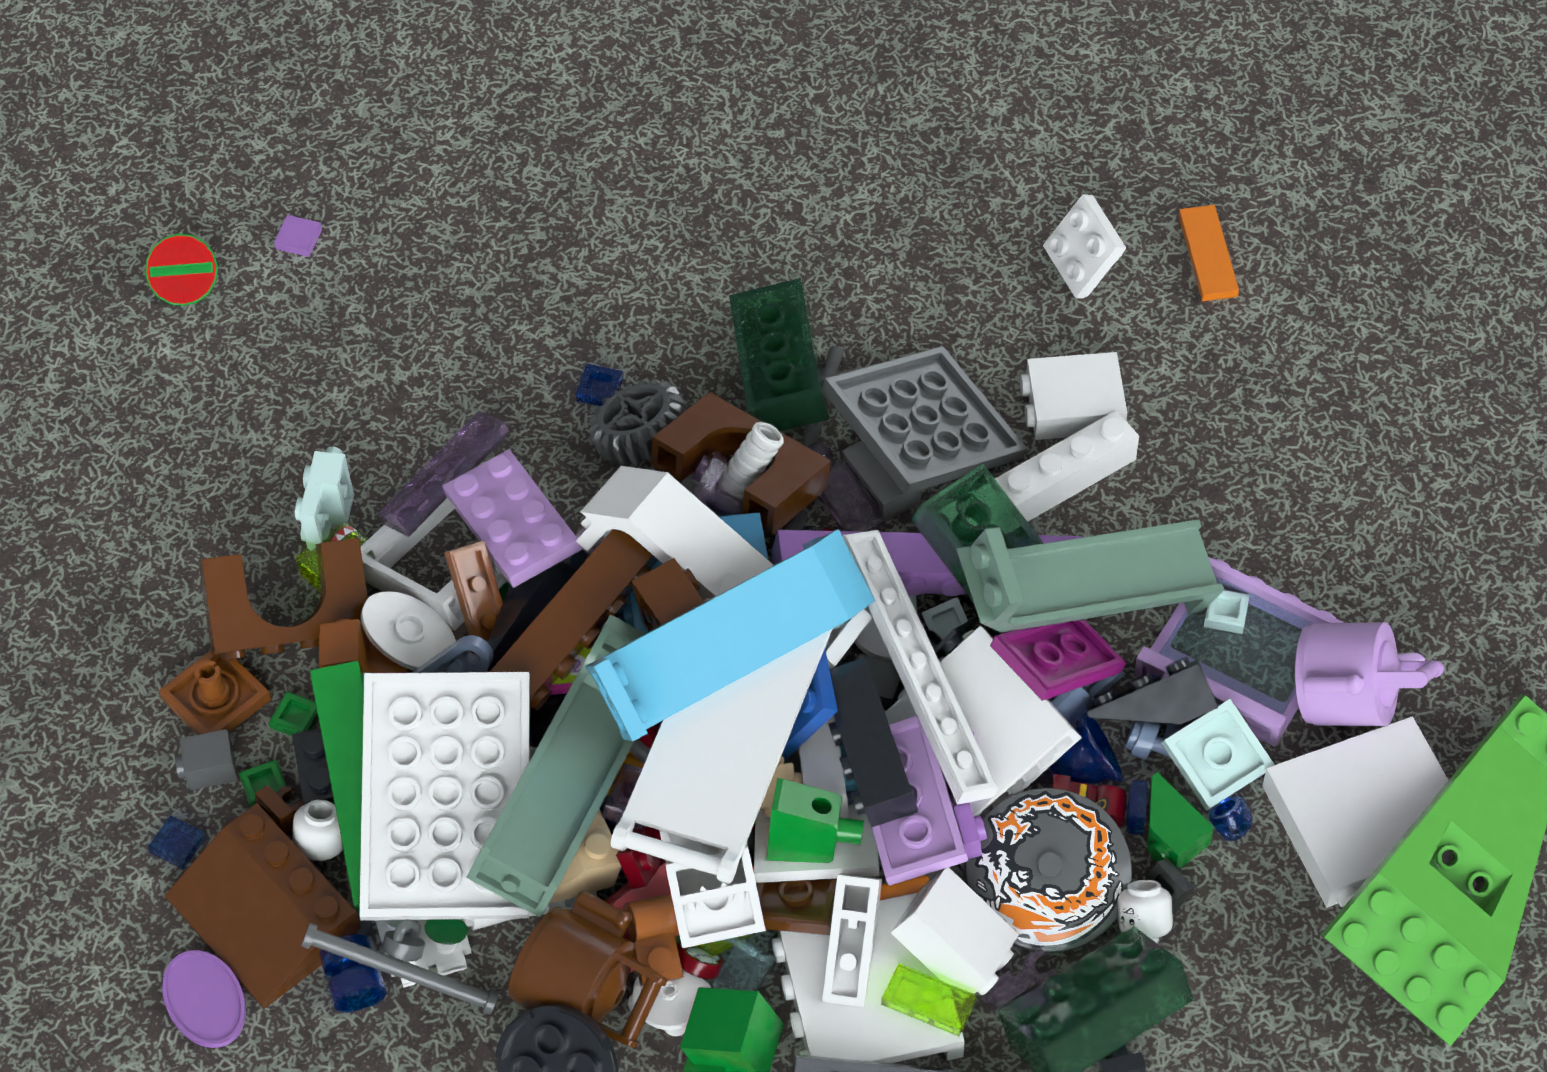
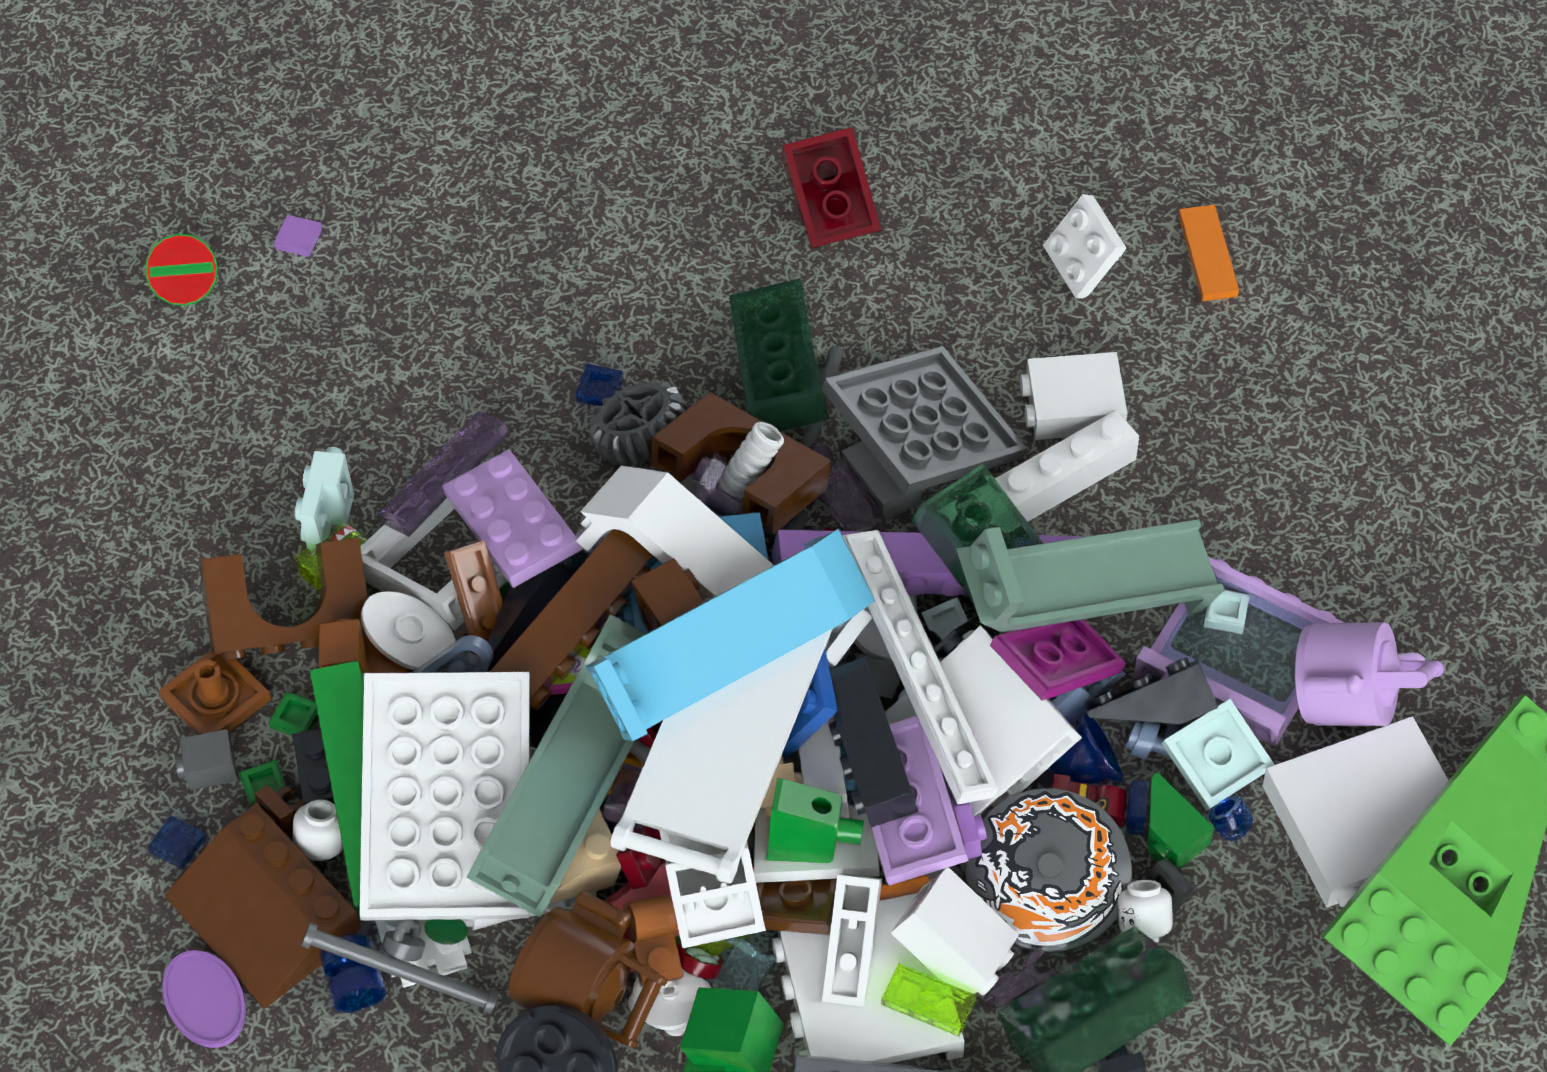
(830, 187): none -> dark red slope

